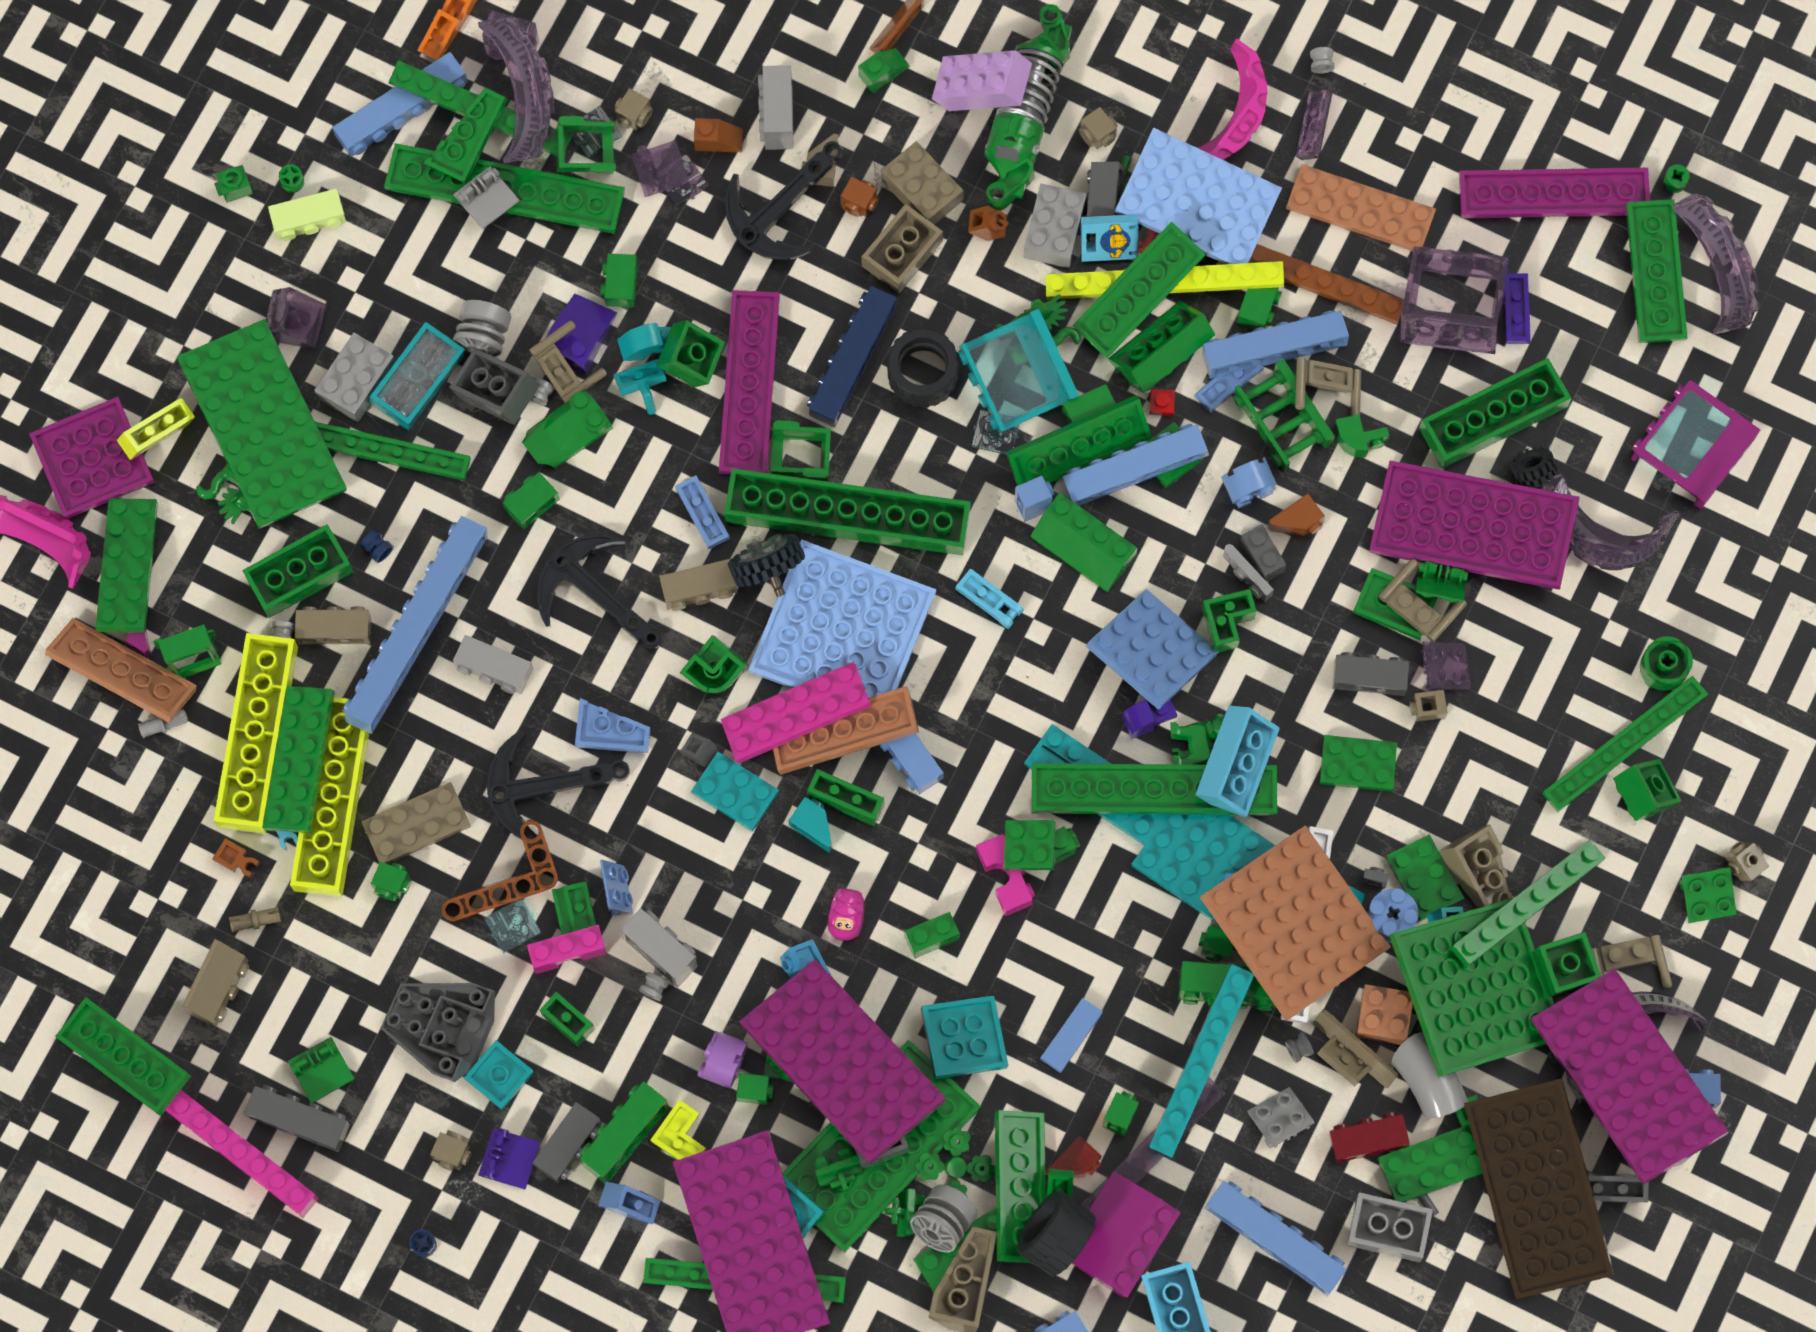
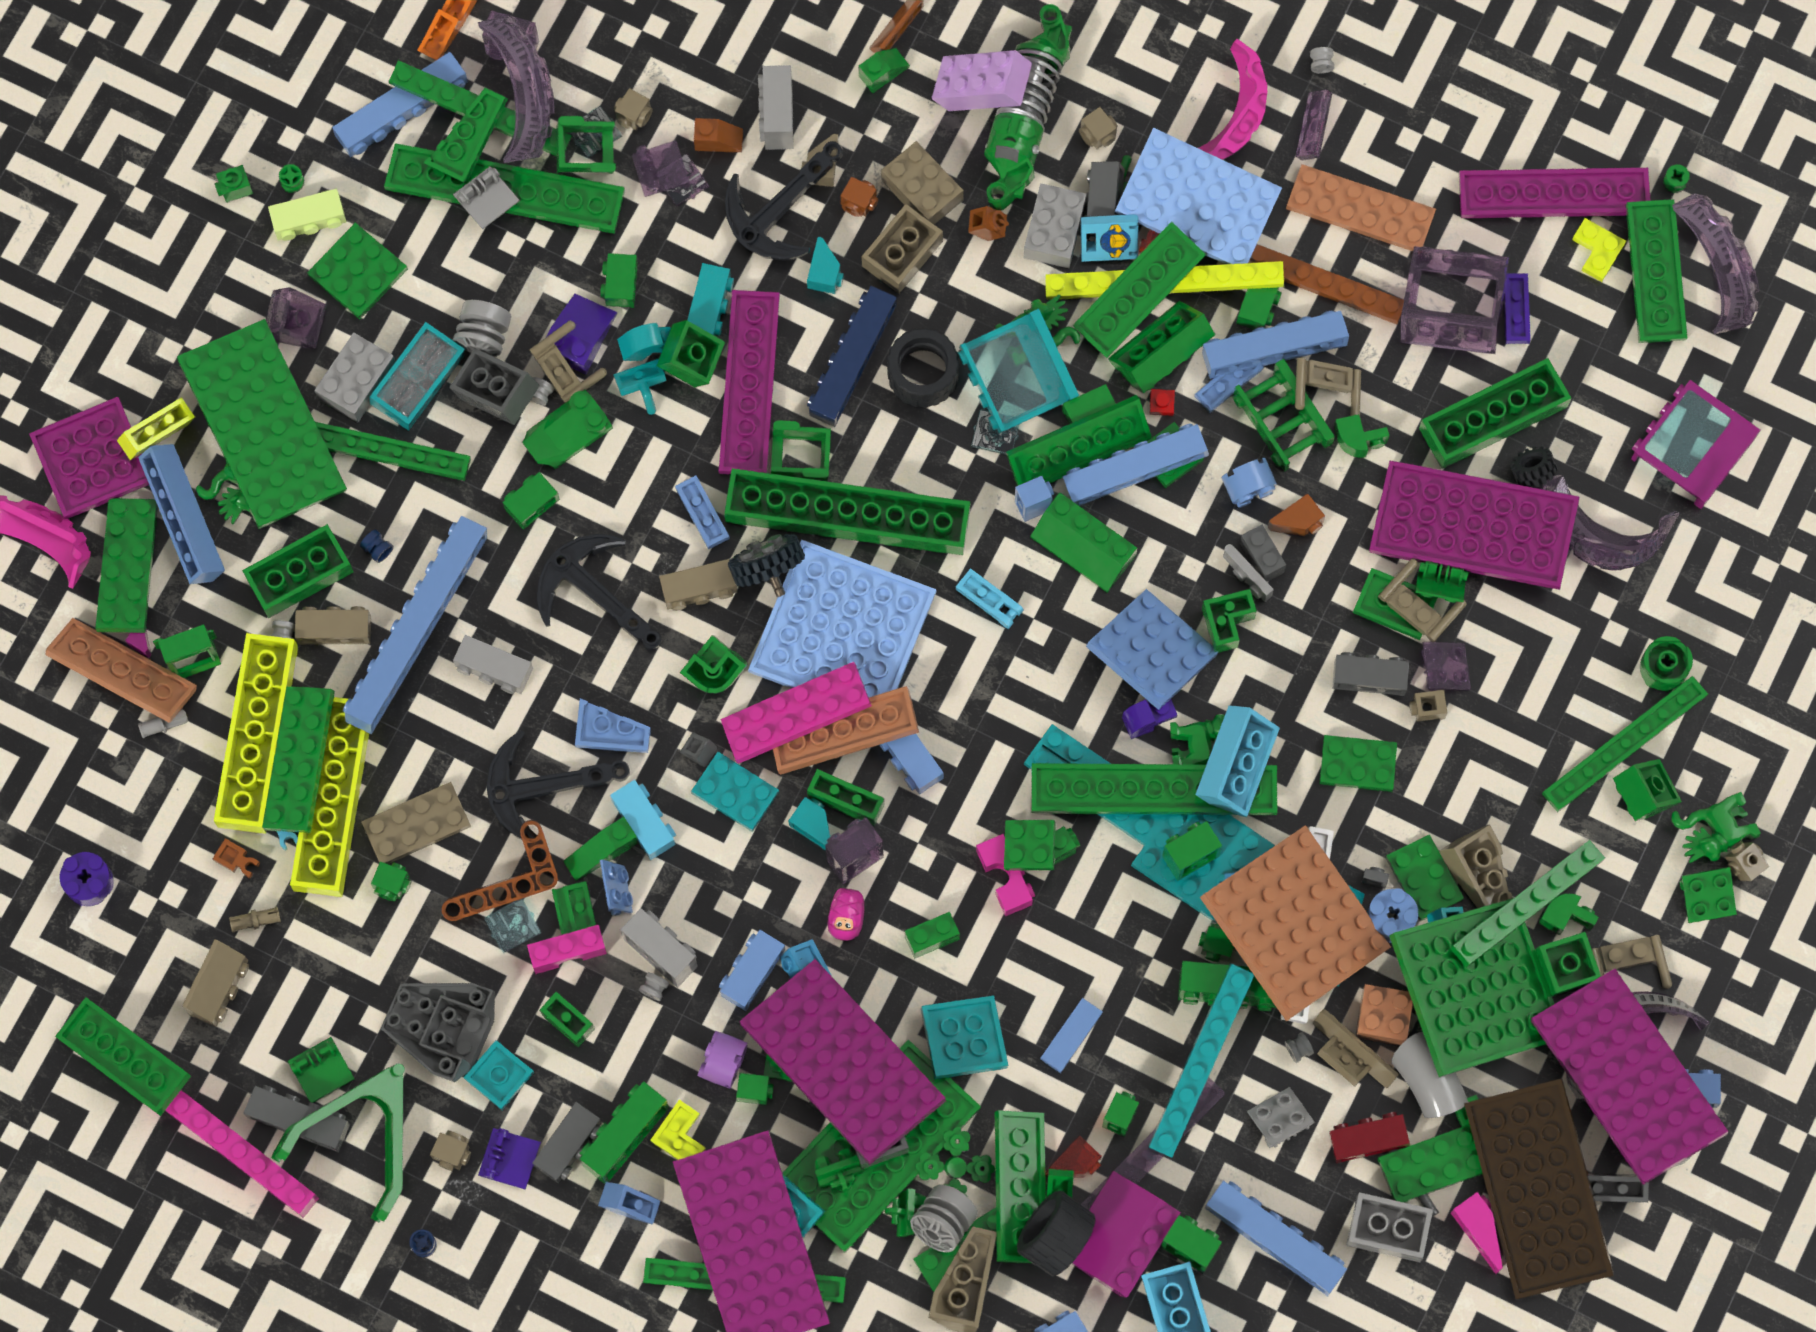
(76, 869): none -> dark purple brick
(181, 514): none -> medium blue brick
(357, 271): none -> green plate
(387, 1093): none -> piece
(603, 846): none -> green slope
(644, 819): none -> medium azure brick
(710, 298): none -> teal brick
(751, 969): none -> medium blue brick
(824, 269): none -> teal slope
(854, 850): none -> clear purple brick
(1191, 850): none -> green brick
(1191, 1243): none -> green brick
(1478, 1224): none -> dark pink slope
(1565, 908): none -> green brick
(1604, 248): none -> neon yellow plate
(1722, 824): none -> green animal

